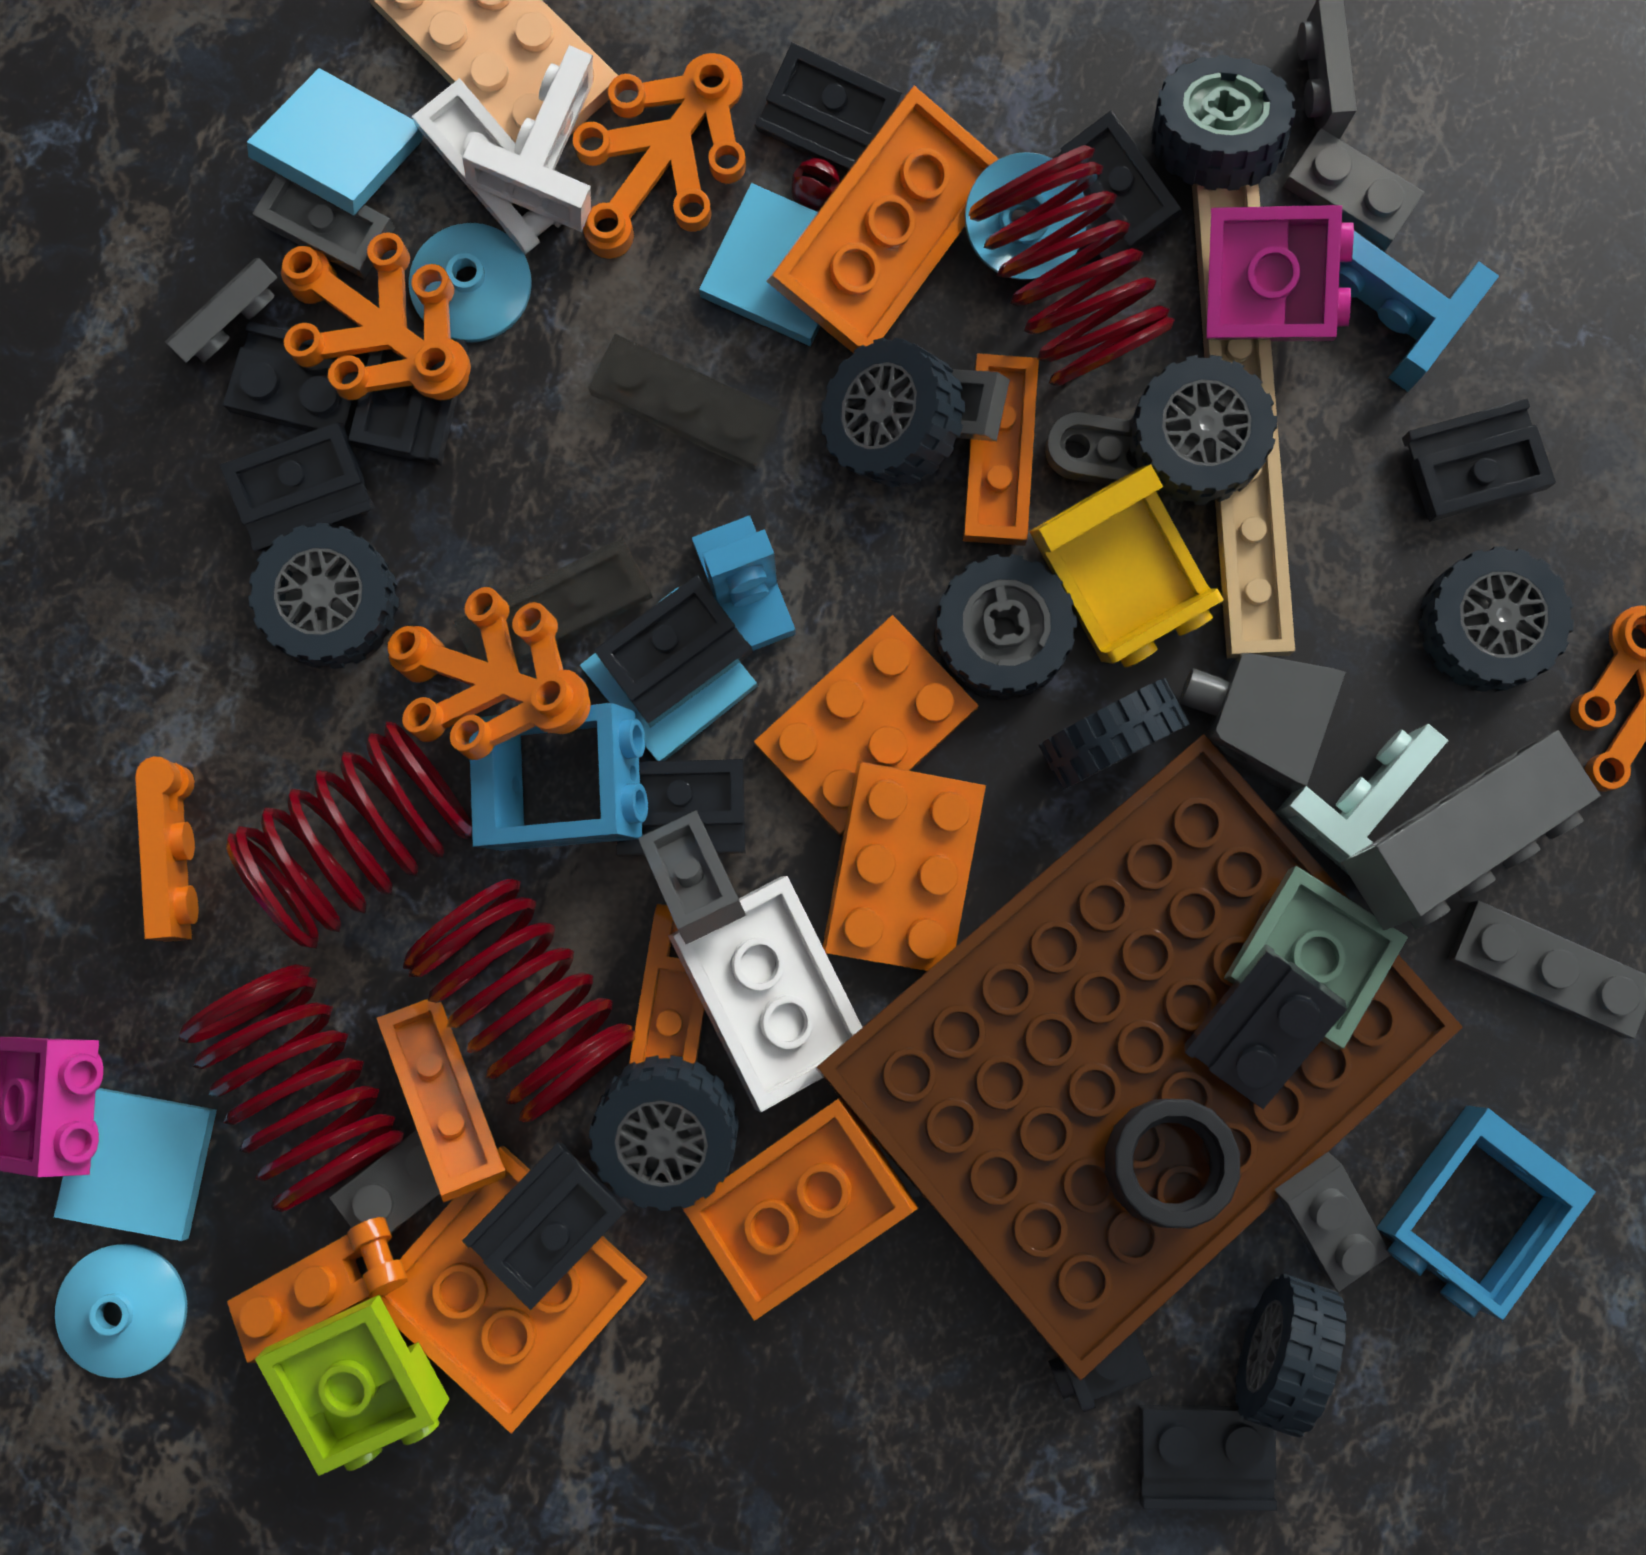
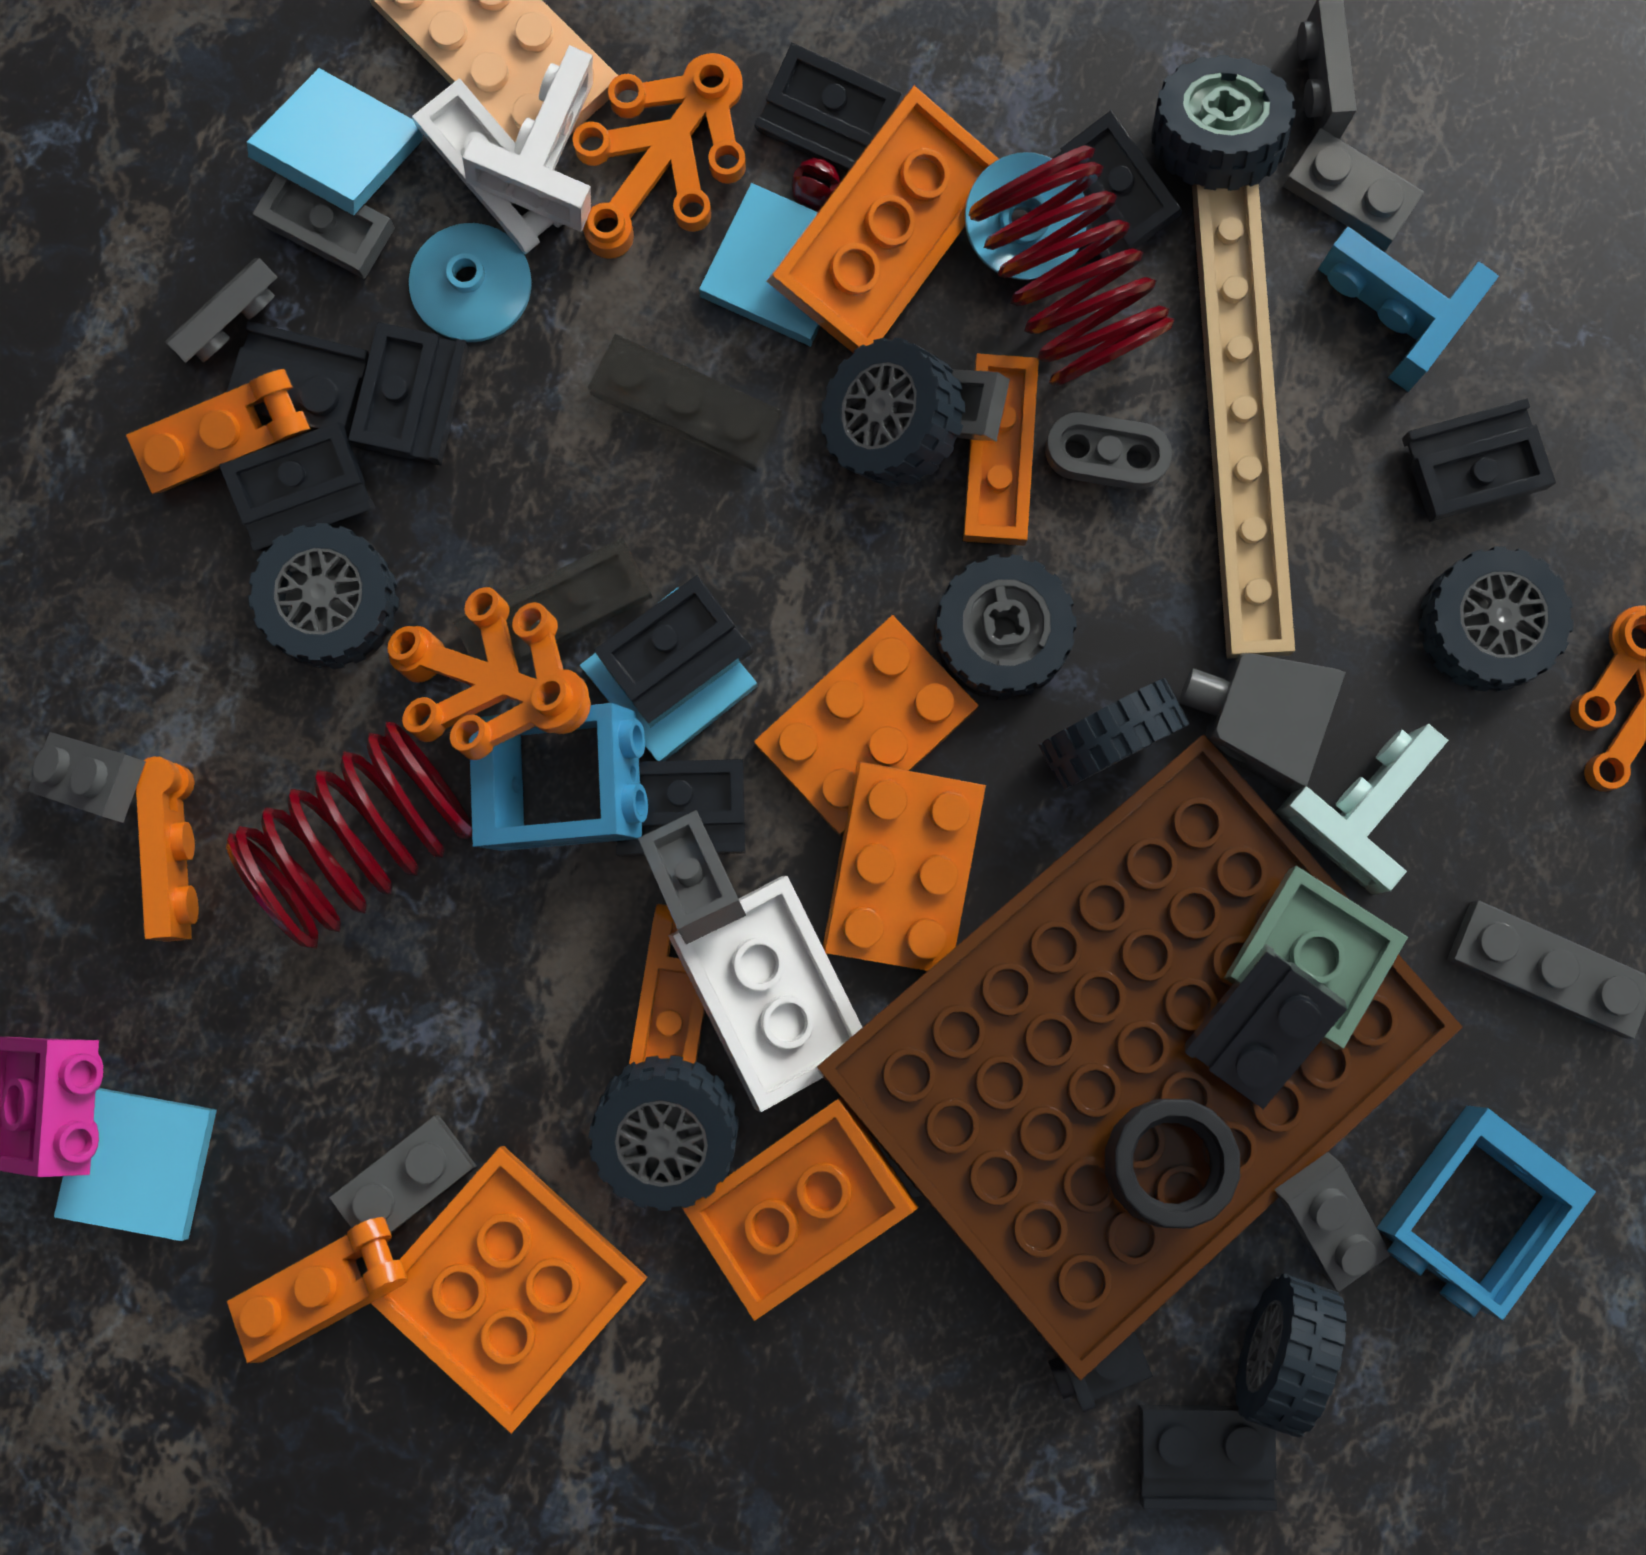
(86, 776): none -> dark grey plate
(150, 1303): medium azure dish -> none
(216, 432): none -> orange plate
(262, 995): dark red piece -> none
(353, 1387): lime plate -> none
(379, 327): orange plant -> none
(441, 1099): orange plate -> none
(545, 1225): black plate -> none
(595, 1050): dark red piece -> none
(744, 581): dark azure bracket -> none
(1126, 568): yellow panel -> none
(1203, 428): black wheel -> none
(1278, 273): dark pink plate -> none
(1471, 832): dark grey brick -> none

